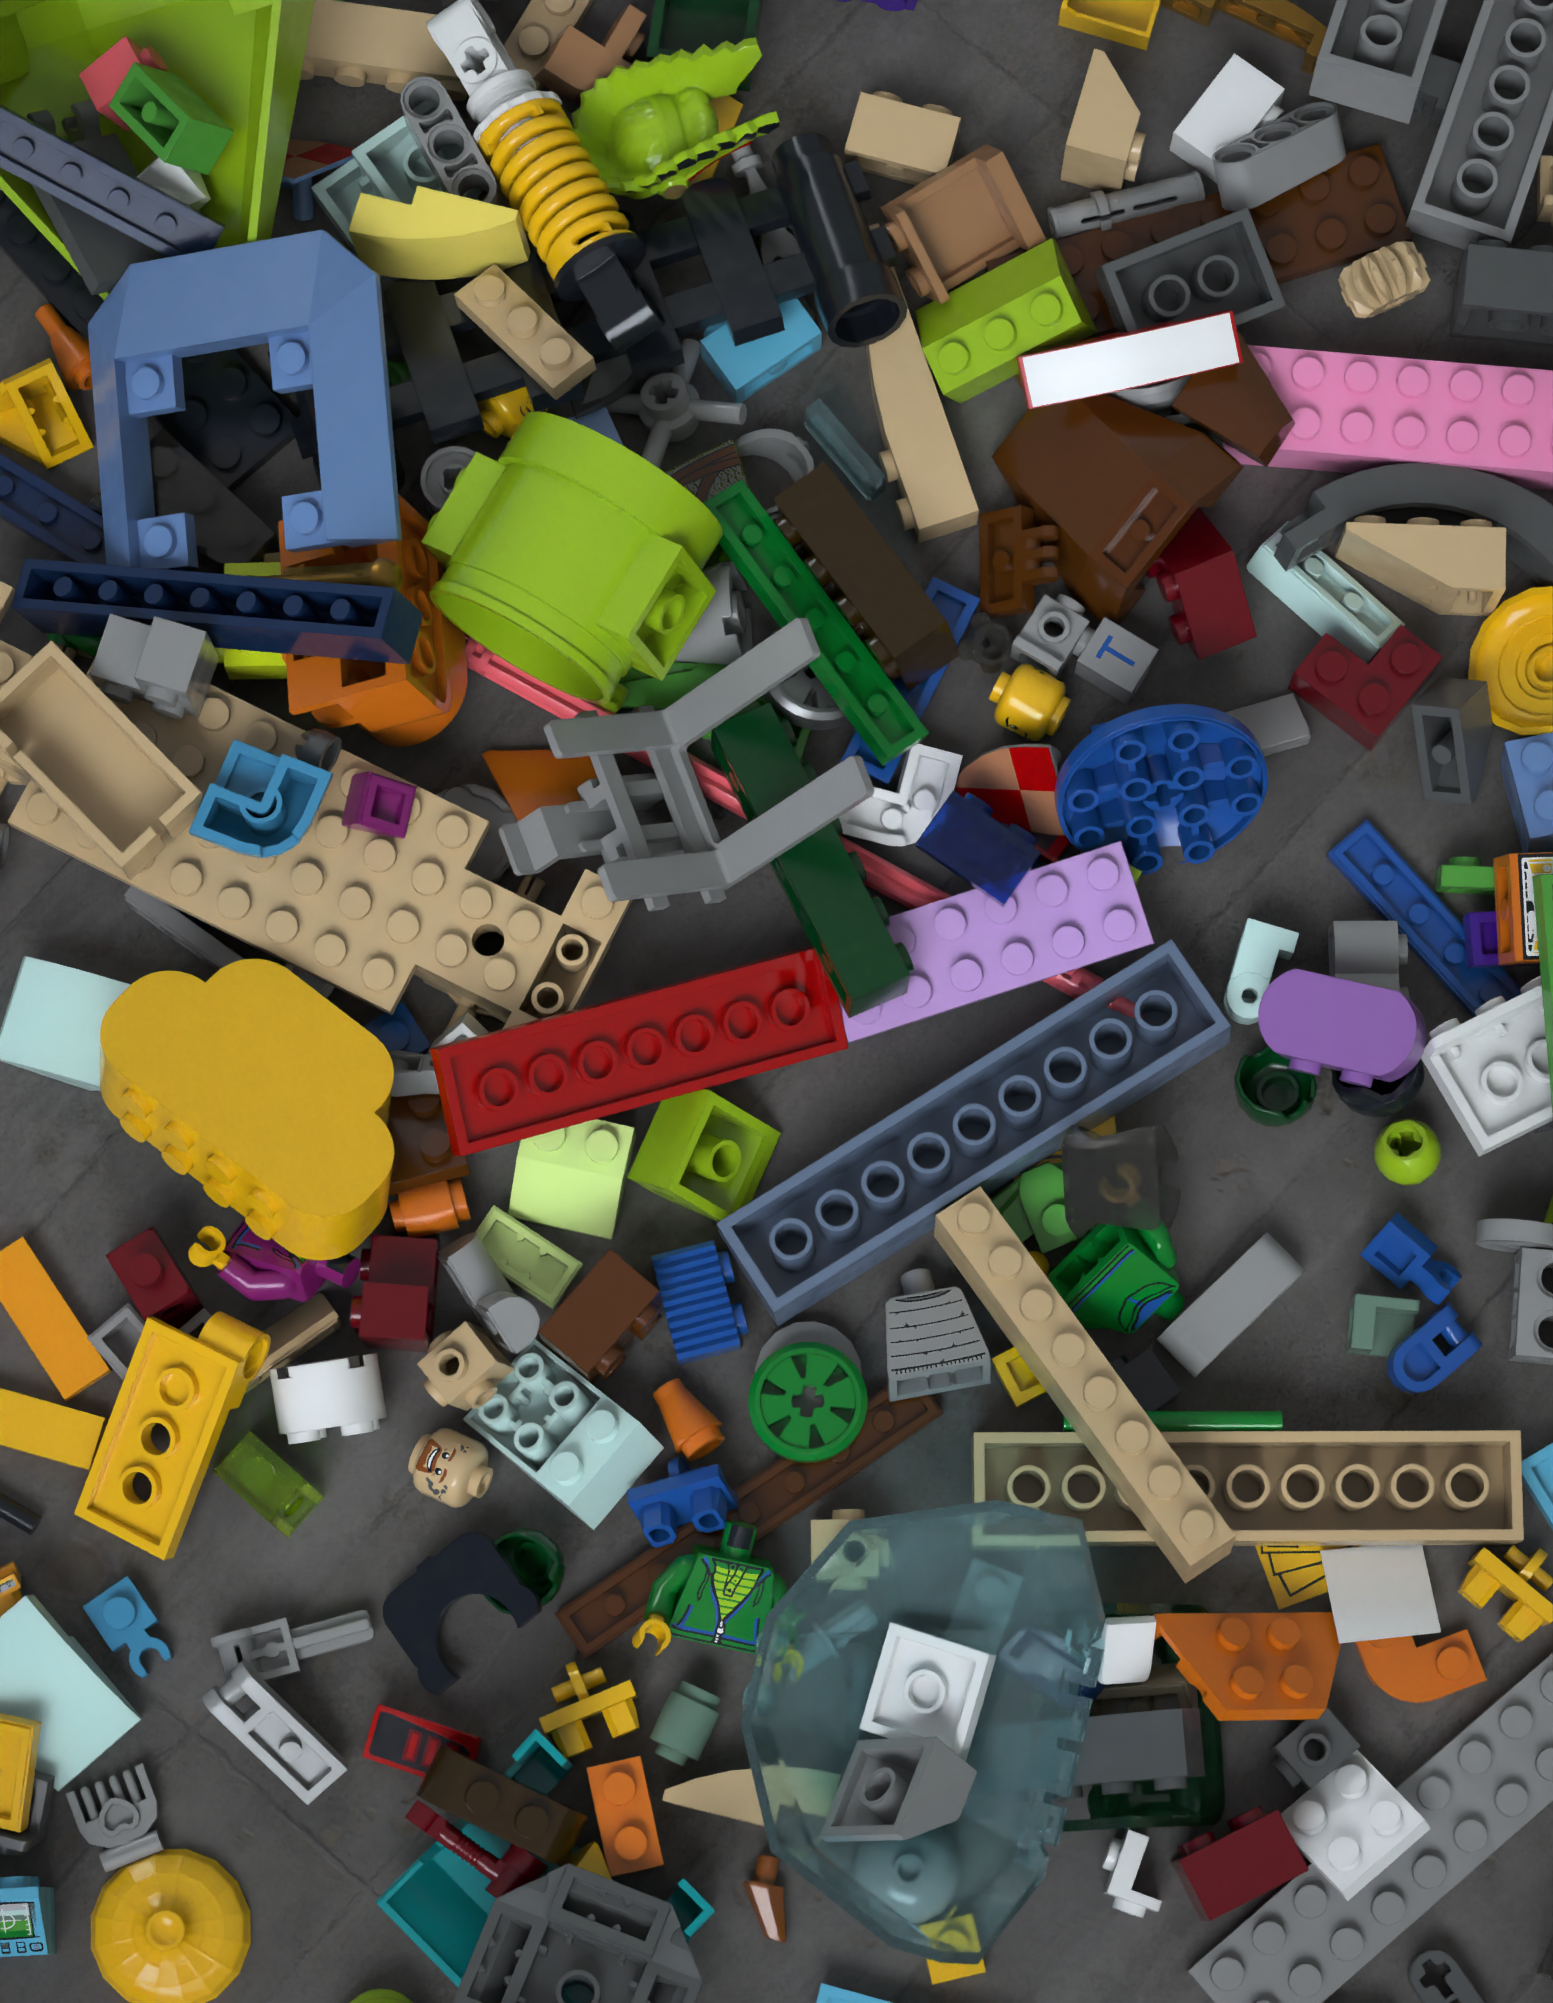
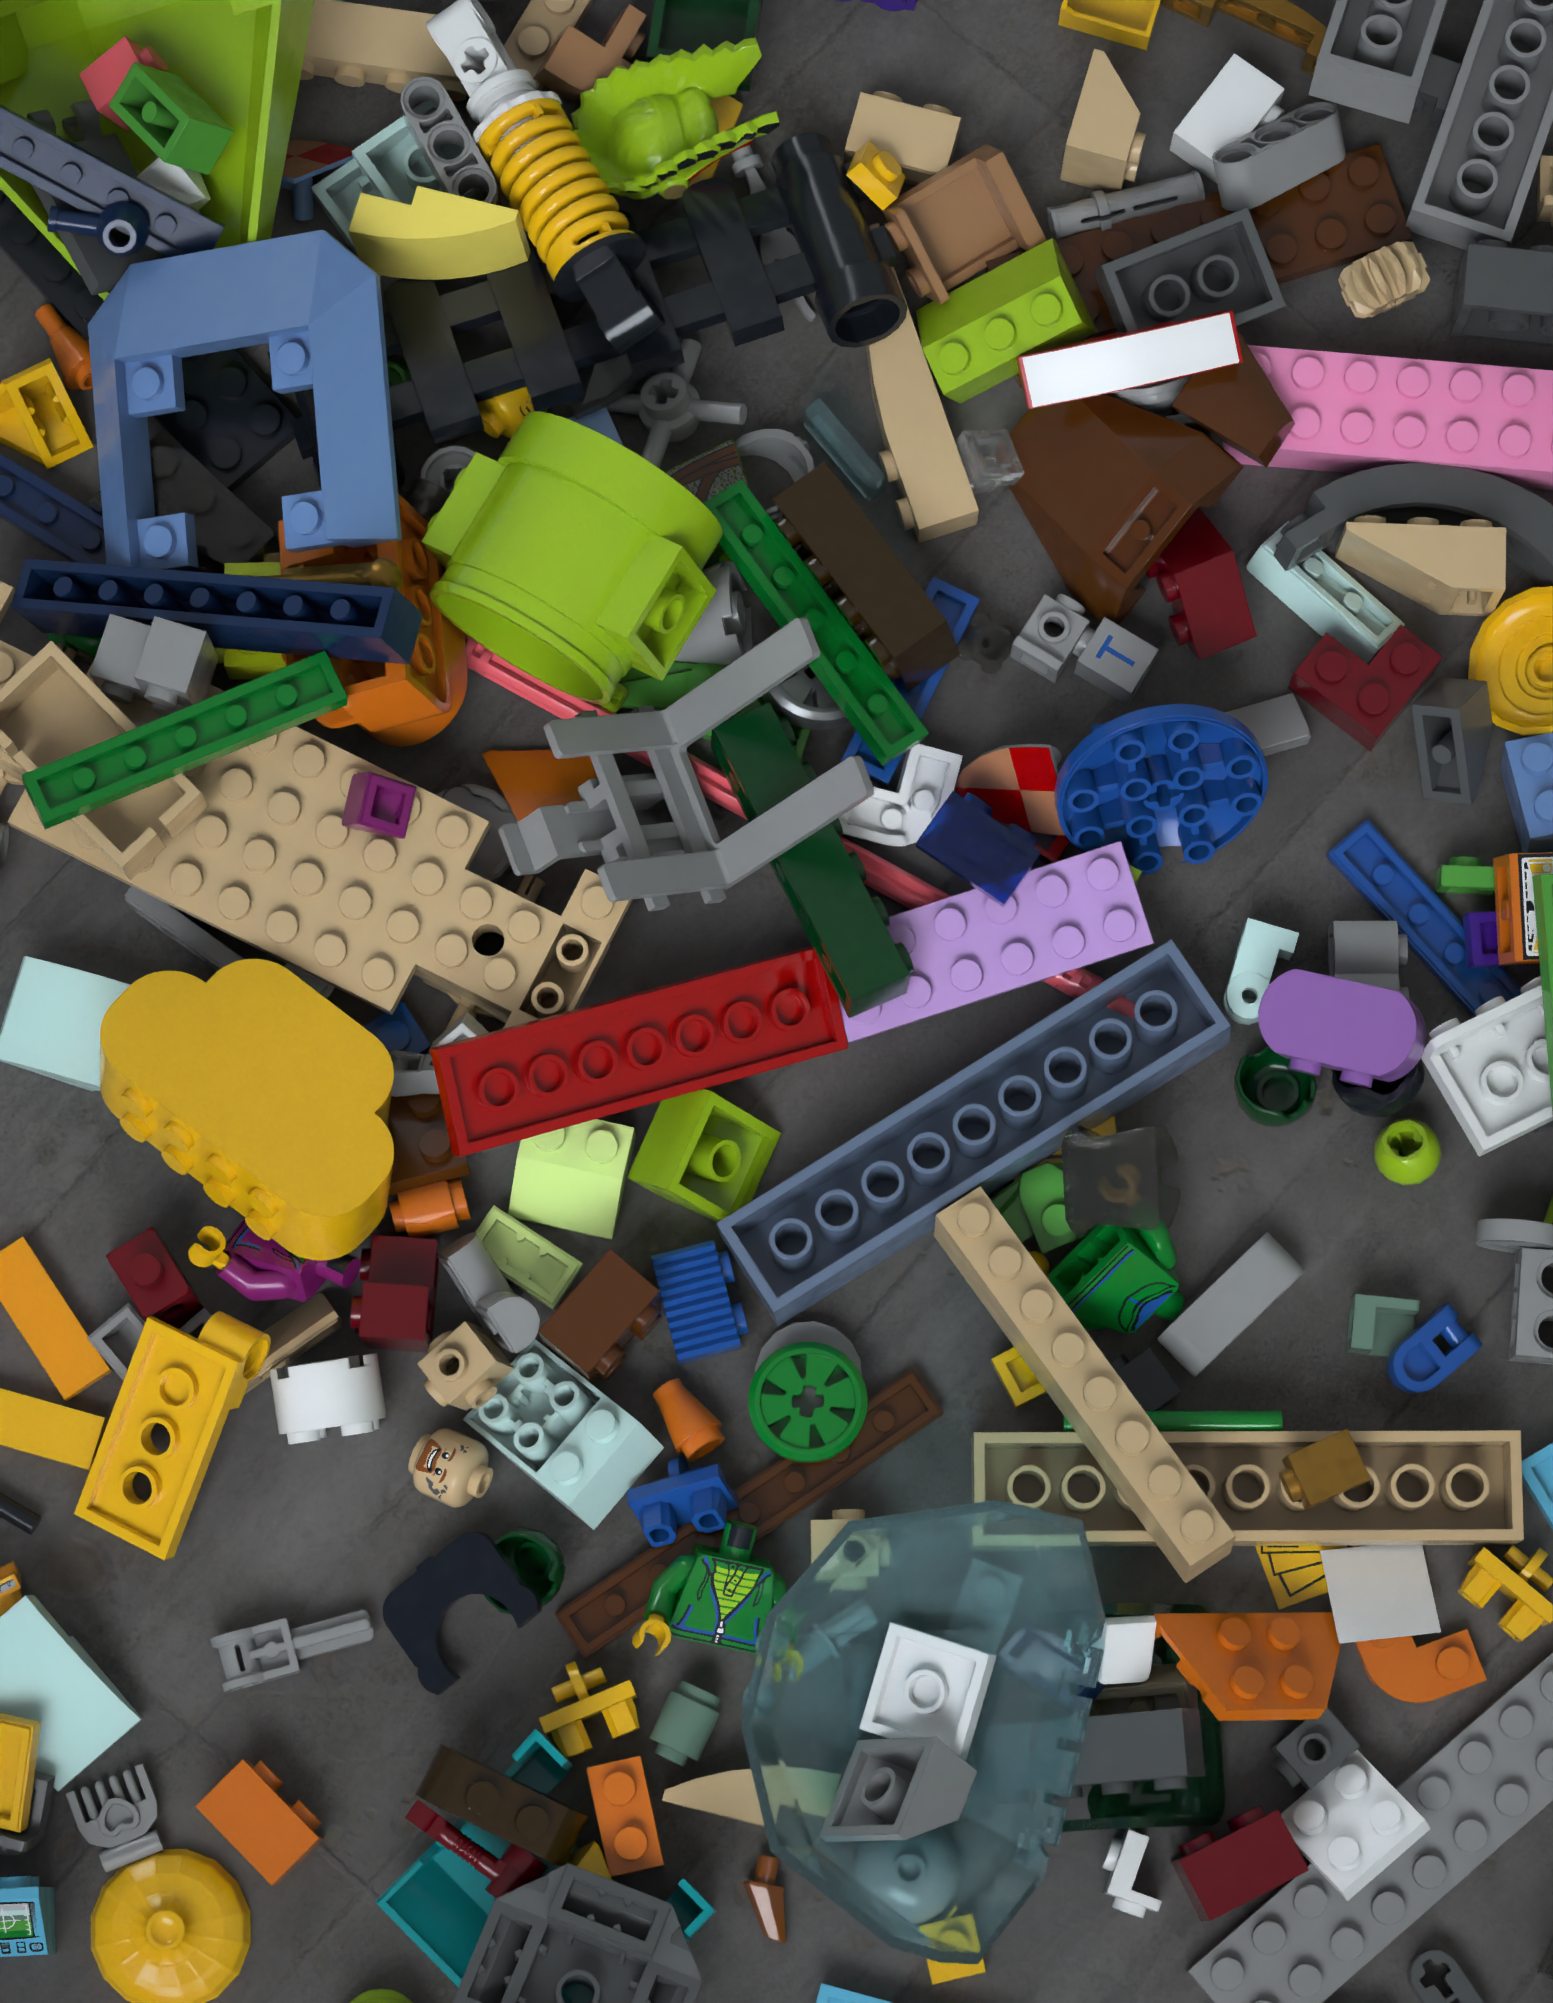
(114, 215): none -> dark blue bar
(123, 1620): dark azure plate -> none
(184, 739): none -> green plate
(260, 802): dark azure brick -> none
(261, 1821): none -> orange brick
(267, 1483): clear neon green torso -> none
(276, 1733): light grey plate -> none
(320, 749): dark grey hinge -> none
(411, 1741): slope -> none
(425, 497): none -> clear smoke plate
(525, 331): tan plate -> none
(757, 363): medium azure brick -> none
(876, 174): none -> yellow plate
(932, 1340): light grey torso -> none
(989, 459): none -> clear tile
(1014, 560): reddish brown hinge -> none
(1030, 702): yellow head -> none
(1323, 1470): none -> pearl gold brick
(1405, 1255): blue plate -> none

